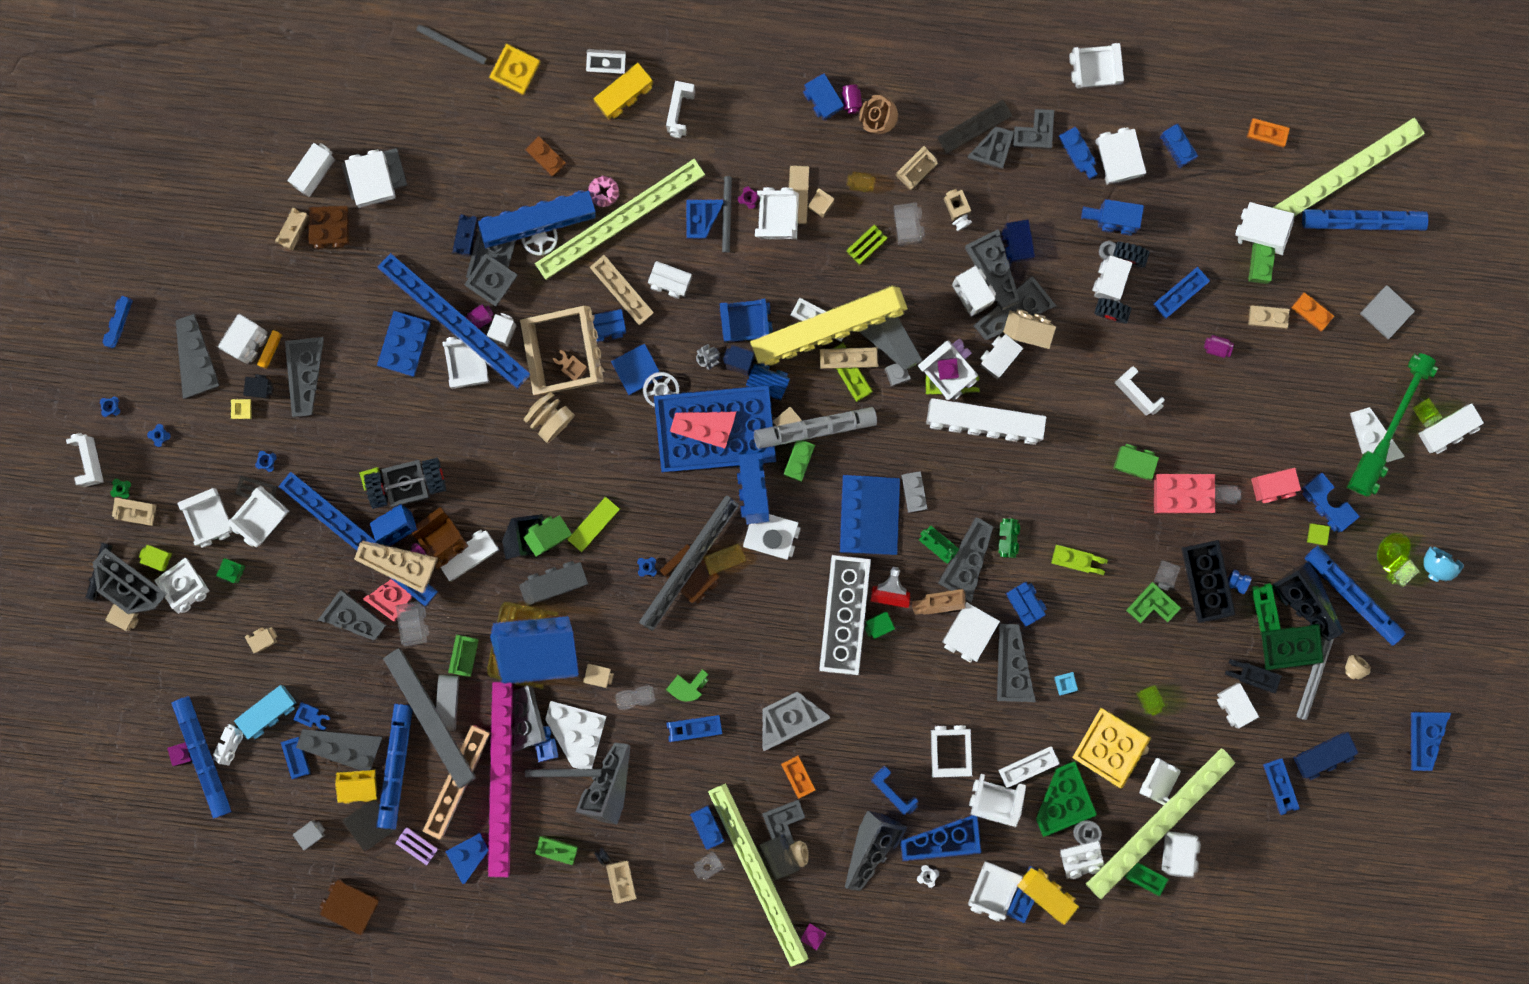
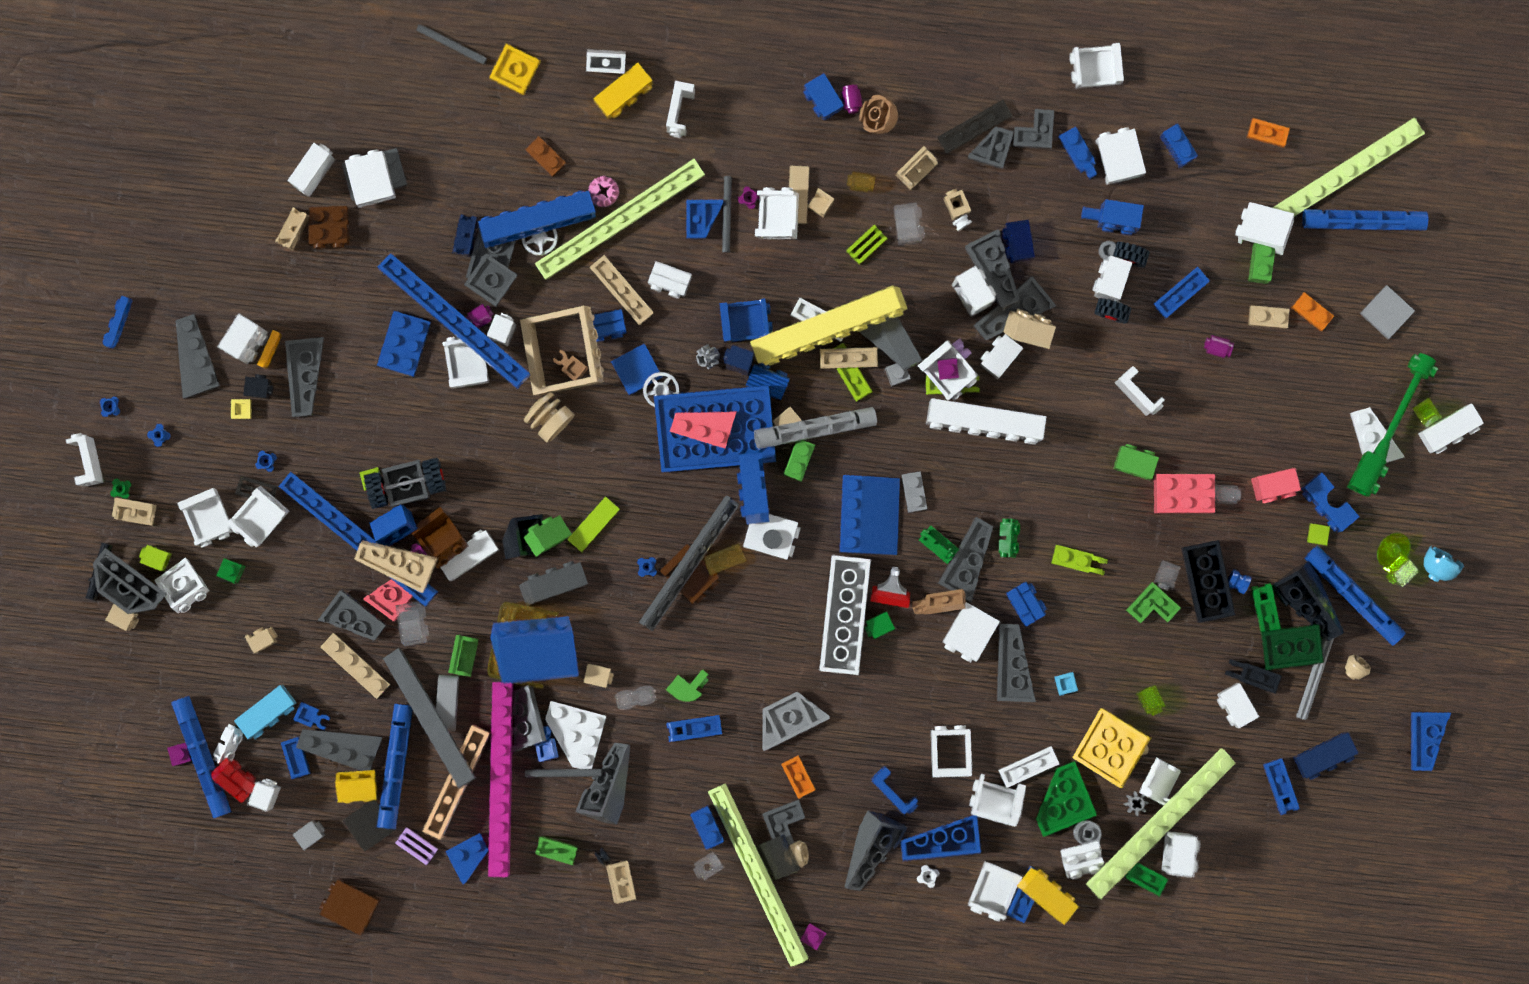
(234, 779): none -> red brick
(264, 794): none -> white brick
(355, 665): none -> tan plate
(1141, 802): none -> light grey gear

